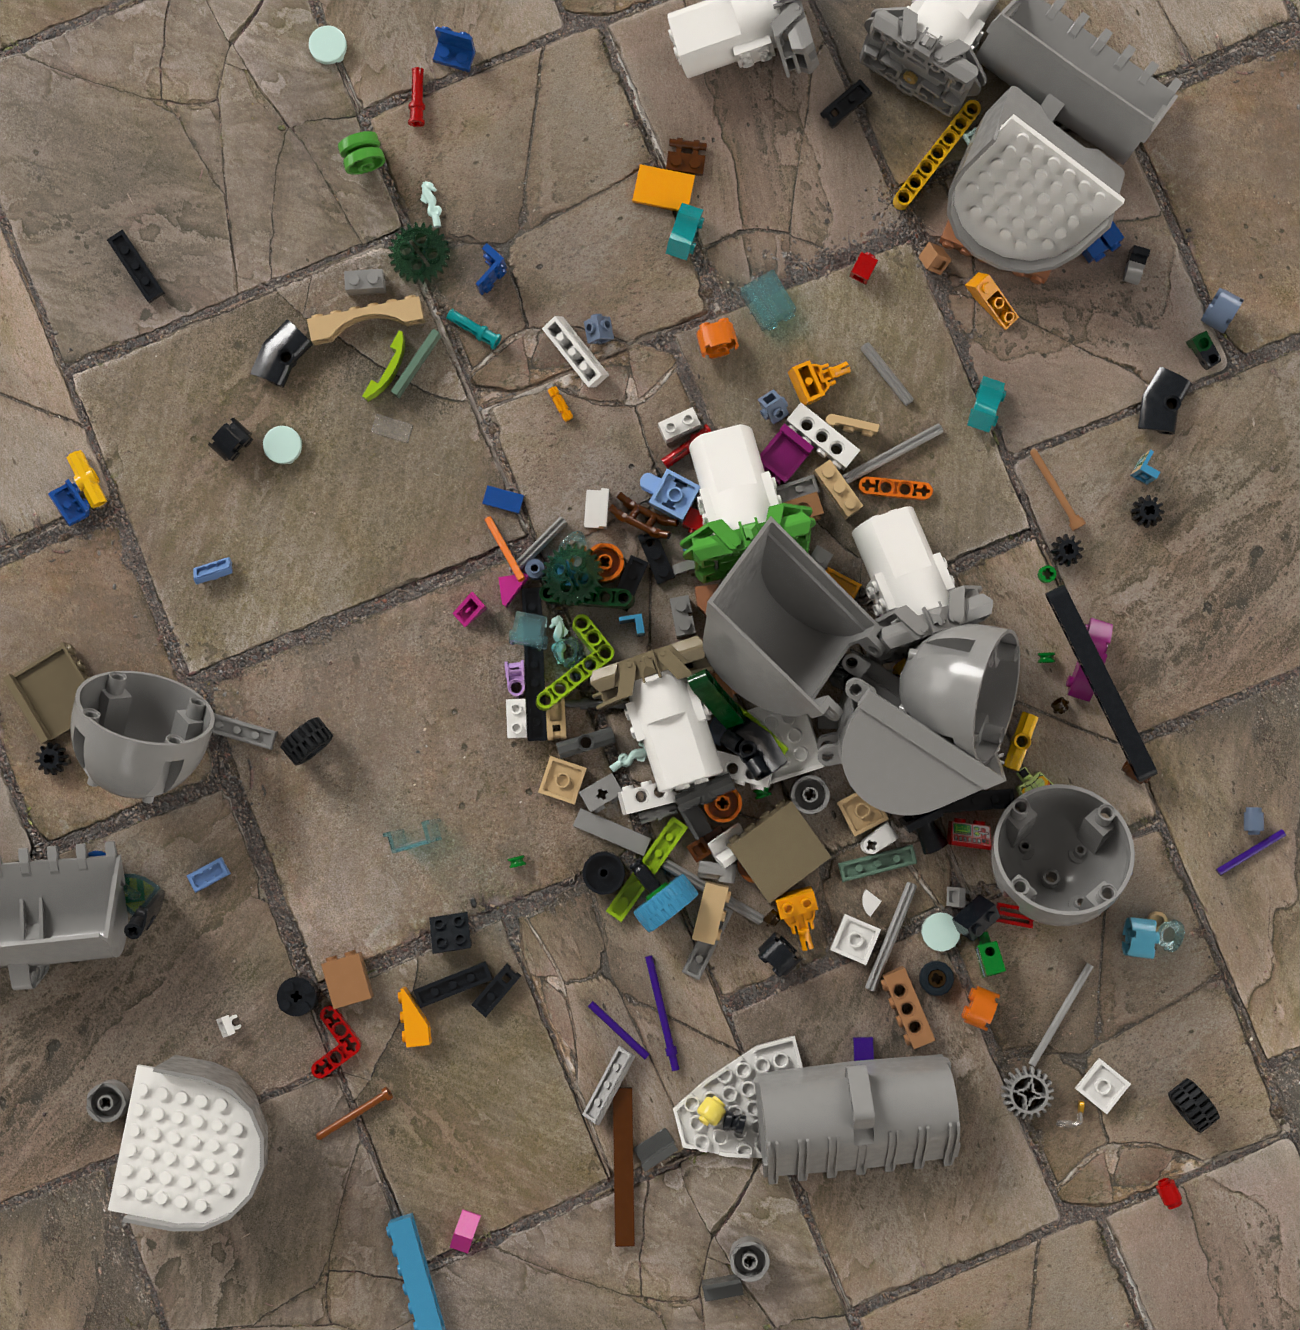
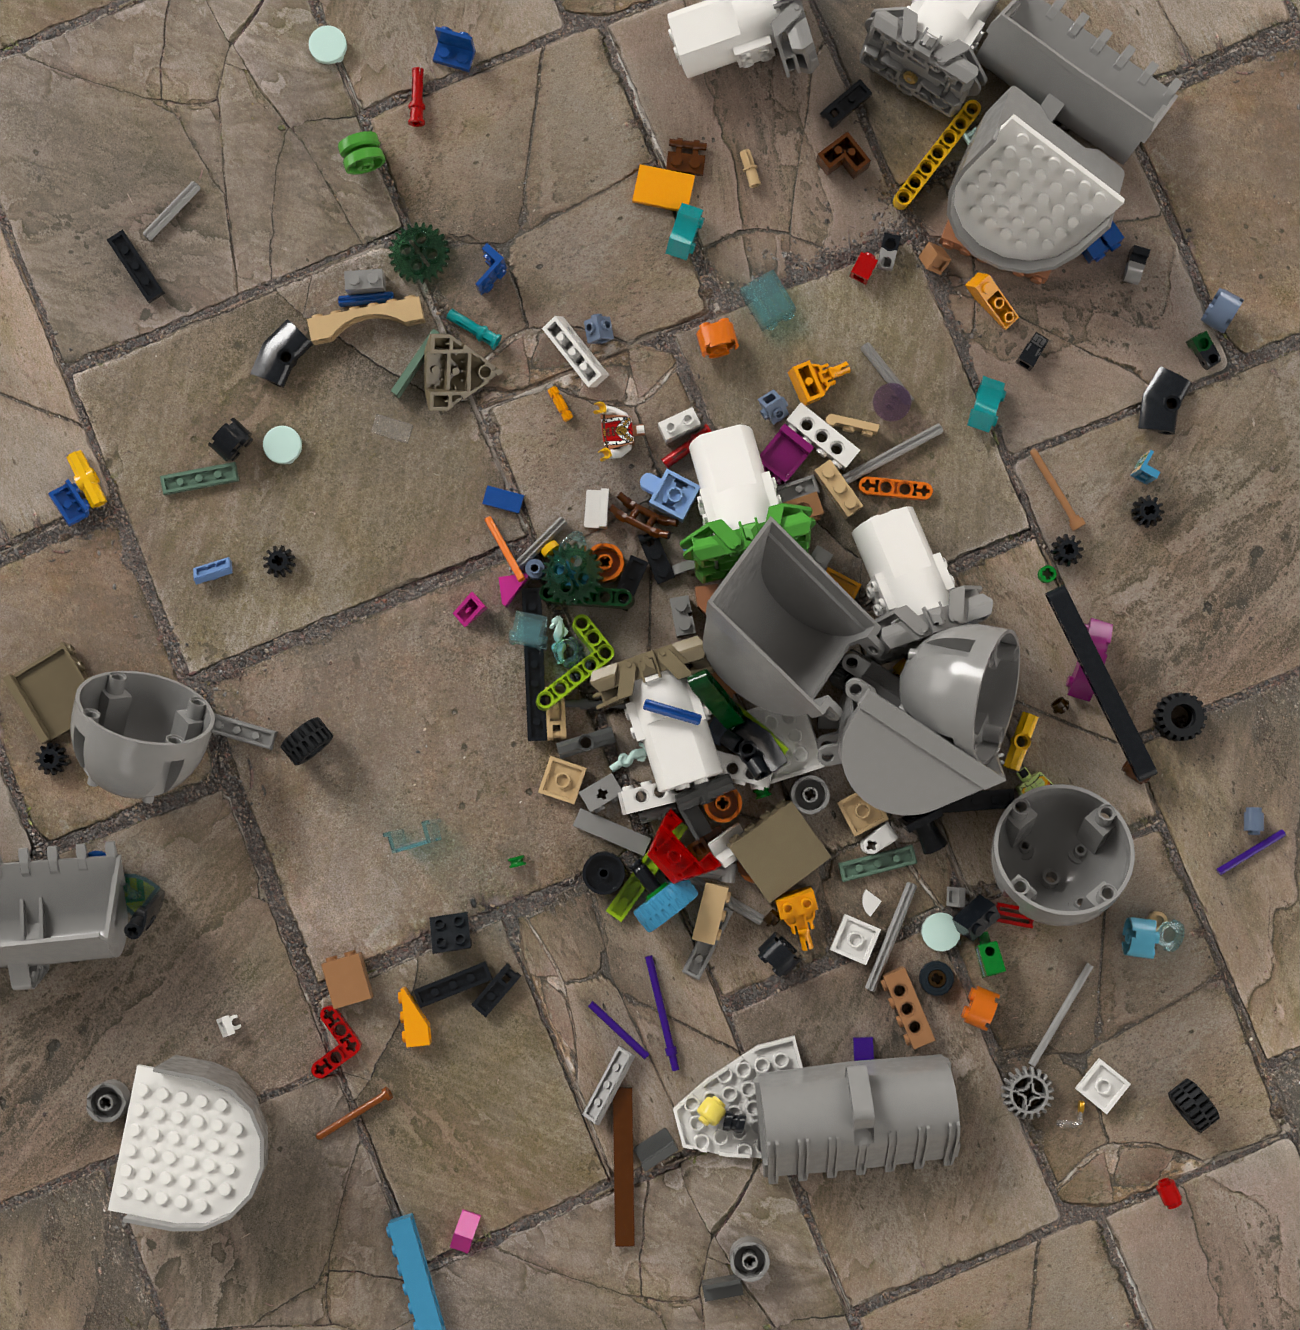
(169, 213): none -> light grey axle
(199, 478): none -> sand green tile
(208, 874): medium blue plate -> none
(275, 568): none -> black gear
(288, 1002): black brick -> none
(364, 299): none -> blue axle
(375, 389): lime slope -> none
(428, 197): light aqua animal -> none
(453, 372): none -> dark tan wedge
(515, 676): lavender piece -> none
(516, 718): white brick -> none
(549, 547): none -> yellow tile
(617, 431): none -> torso
(637, 618): dark azure panel -> none
(672, 712): none -> blue axle
(674, 857): none -> red wing
(693, 520): red brick -> none
(750, 168): none -> tan axle
(843, 152): none -> reddish brown brick
(888, 251): none -> leg
(892, 402): none -> clear purple piece
(969, 835): slope -> none
(1032, 351): none -> leg
(1046, 657): green bush -> none
(1195, 714): none -> black tyre

